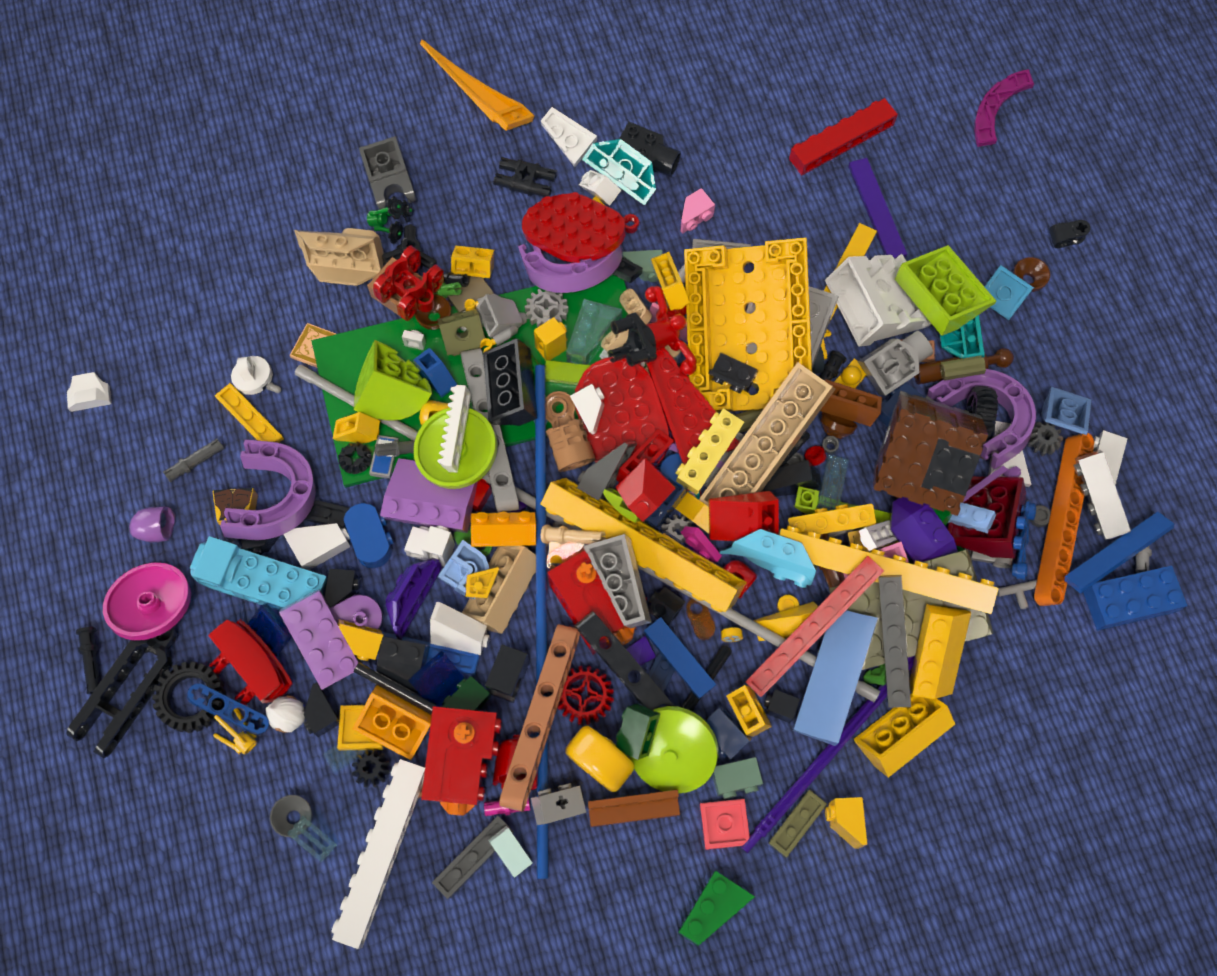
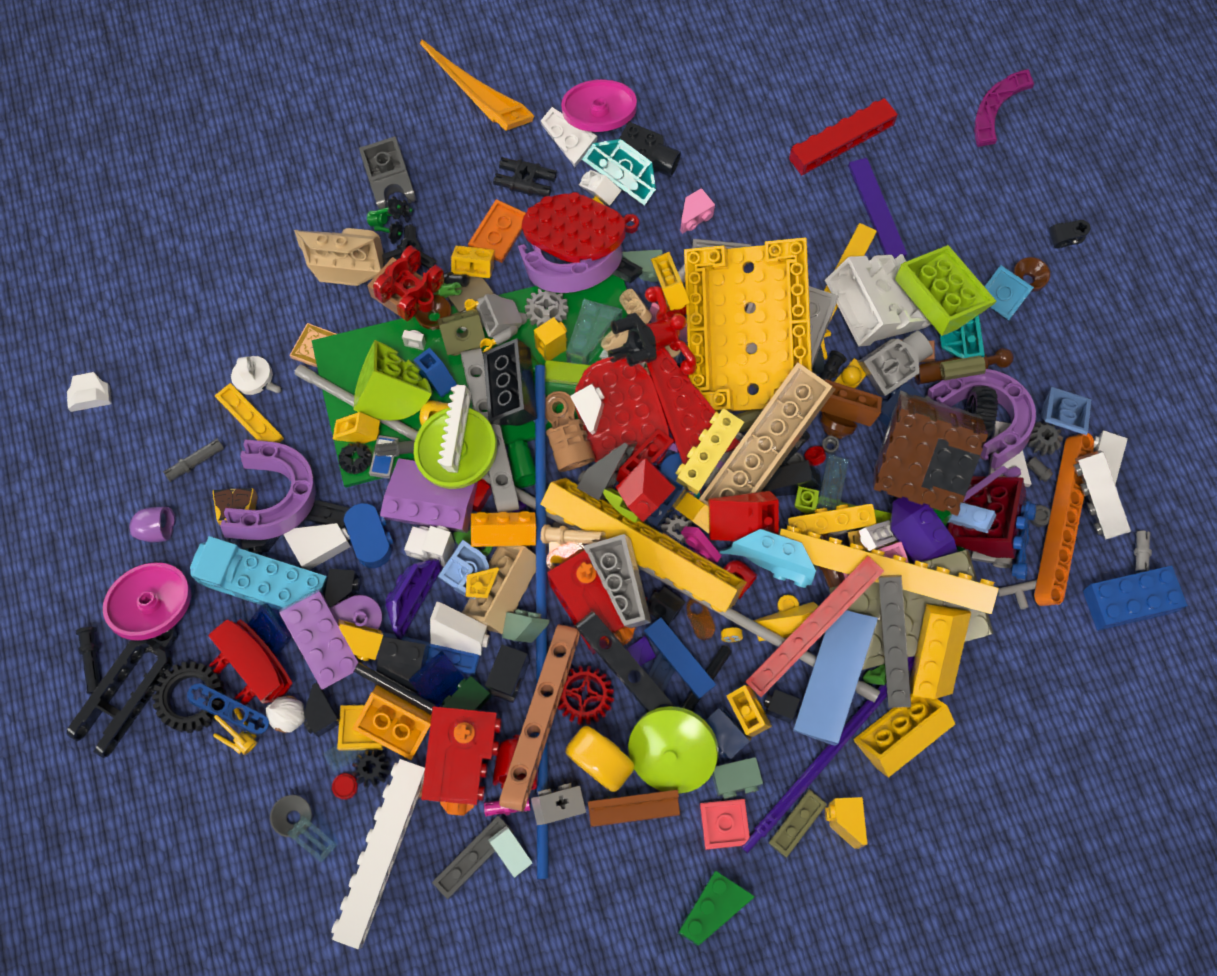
(344, 786): none -> red piece
(498, 230): none -> orange tile
(521, 464): none -> green plant
(523, 626): none -> sand green slope
(599, 105): none -> dark pink dish
(637, 731): dark green brick -> none
(733, 372): black bracket -> none
(1040, 469): none -> dark grey pin
(1119, 552): blue tile -> none

